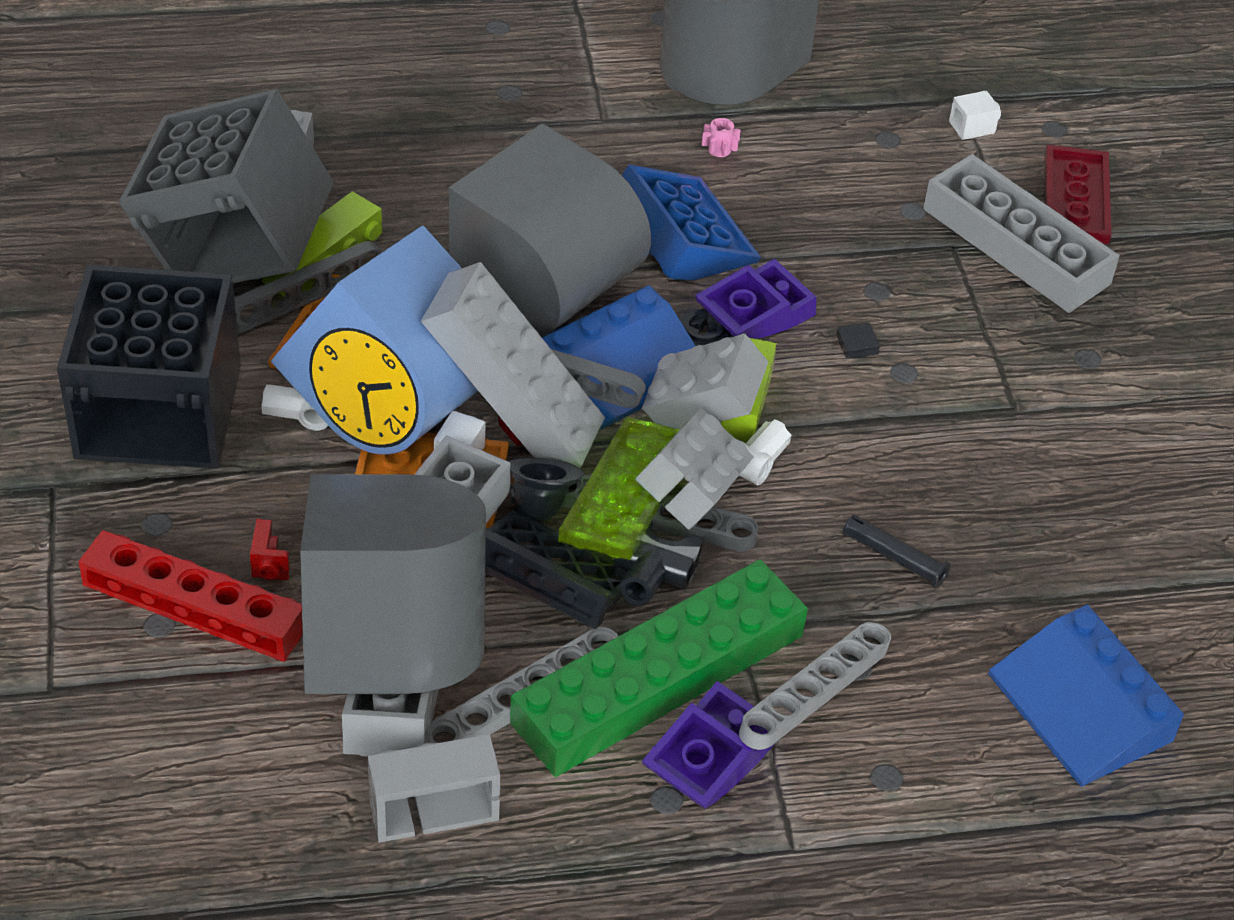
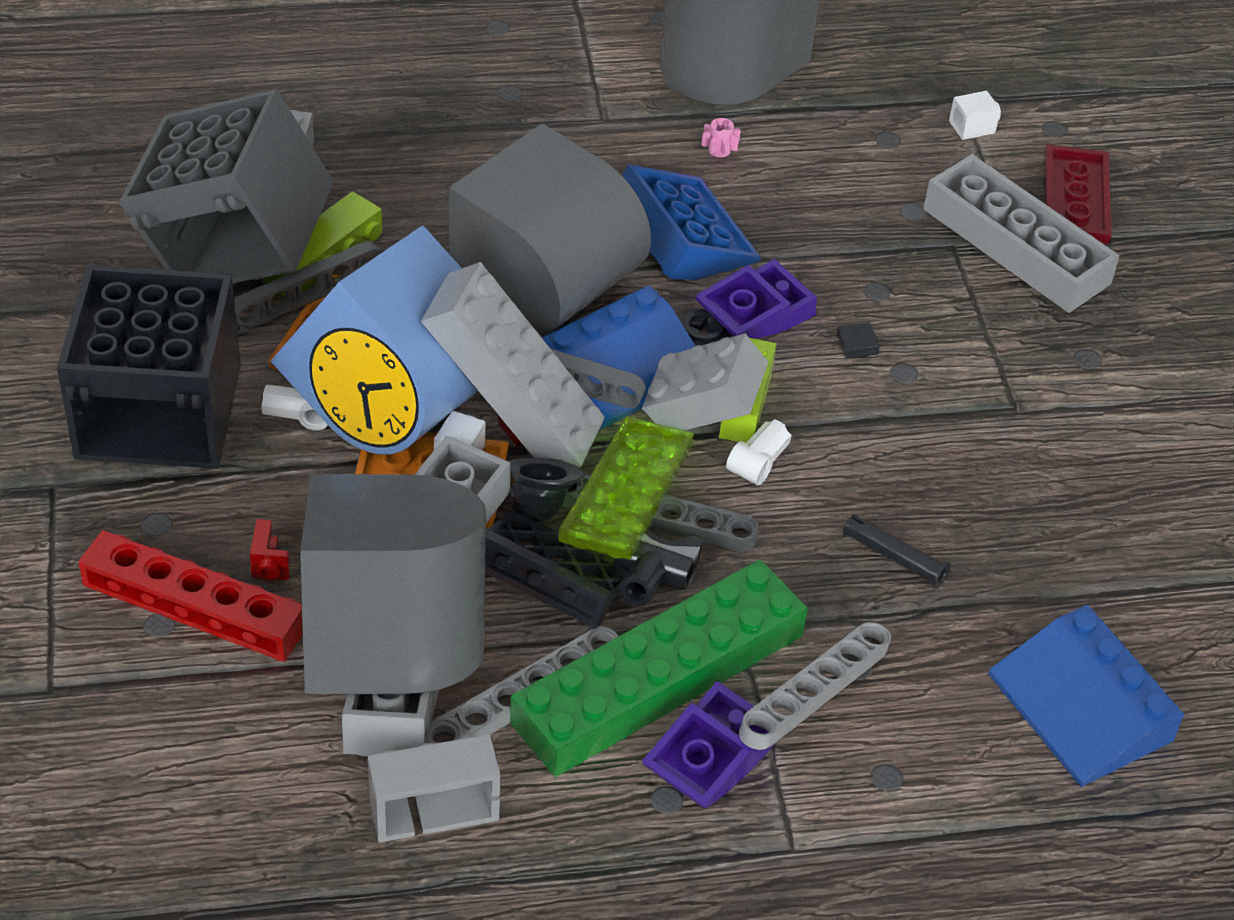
(705, 458): light grey piece -> none

